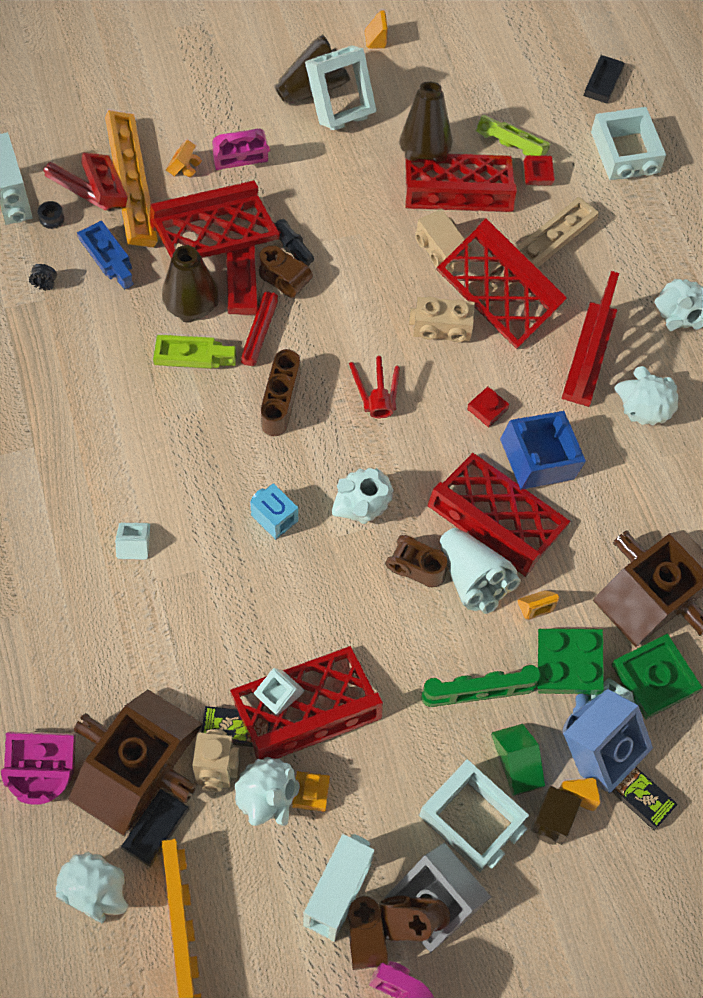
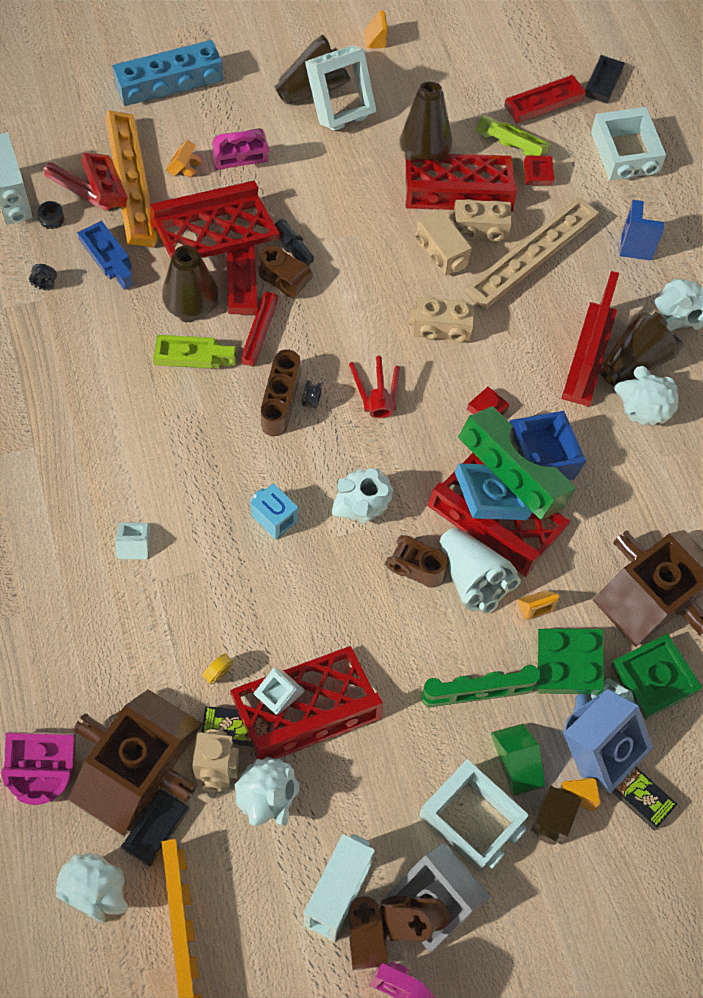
(168, 72): none -> dark azure brick
(218, 668): none -> yellow tile
(312, 395): none -> black bush
(312, 791): light orange tile -> none
(482, 219): none -> tan brick
(488, 495): none -> dark azure plate
(514, 263): red fence -> none
(537, 486): none -> green arch
(544, 99): none -> red plate
(639, 235): none -> blue panel
(644, 344): none -> dark brown cone

